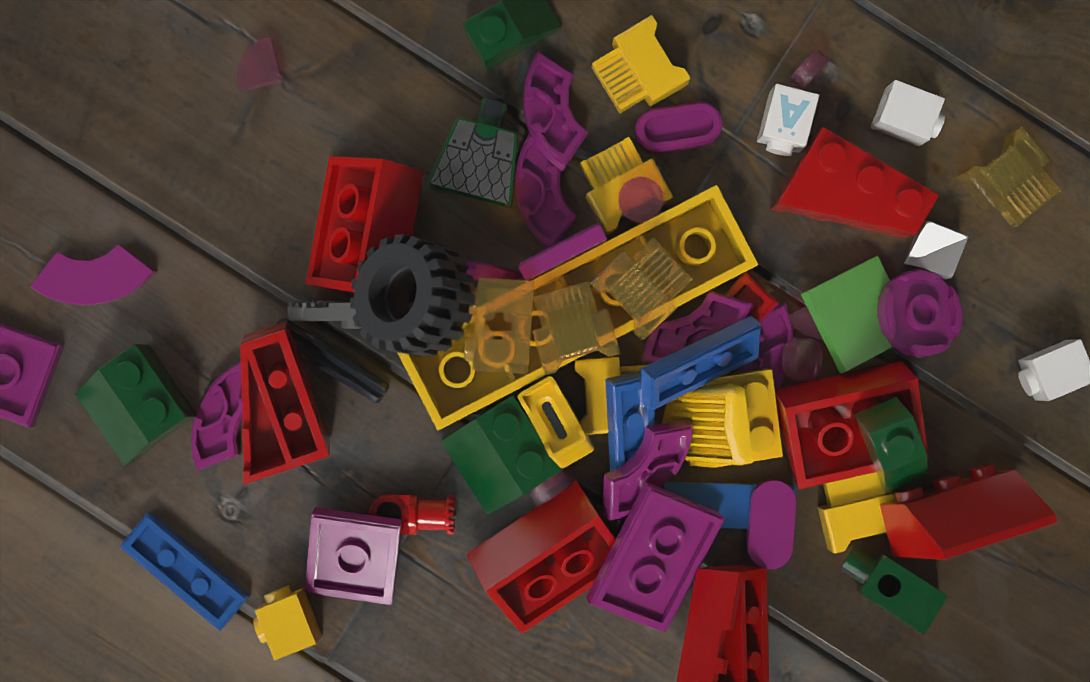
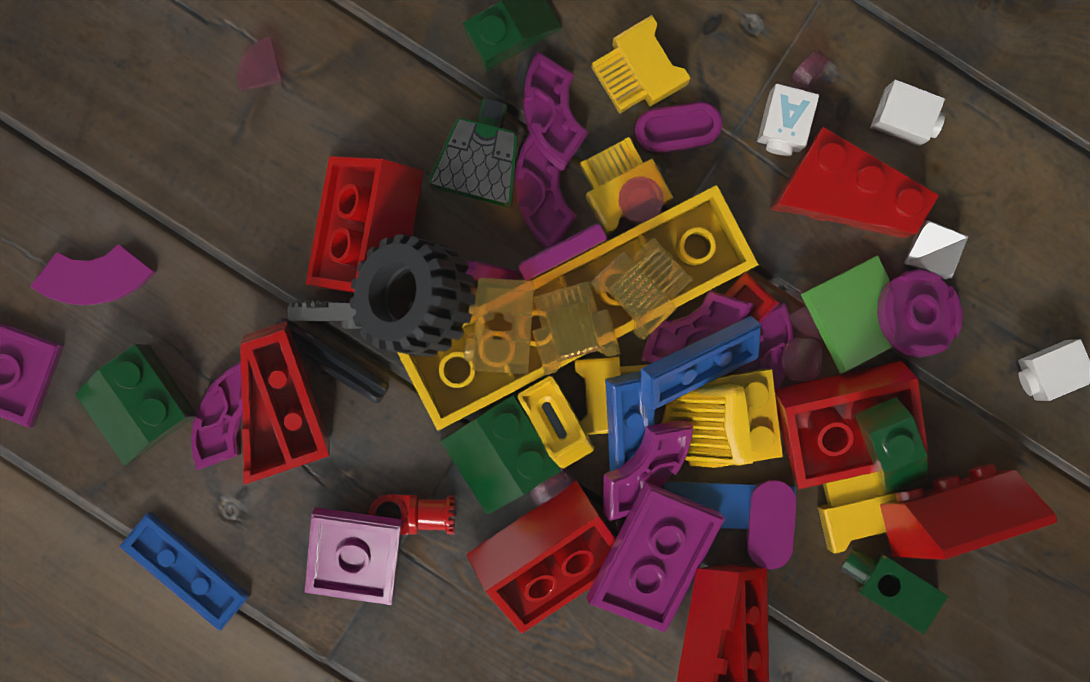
(286, 622): yellow brick -> none
(1012, 179): clear yellow piece -> none

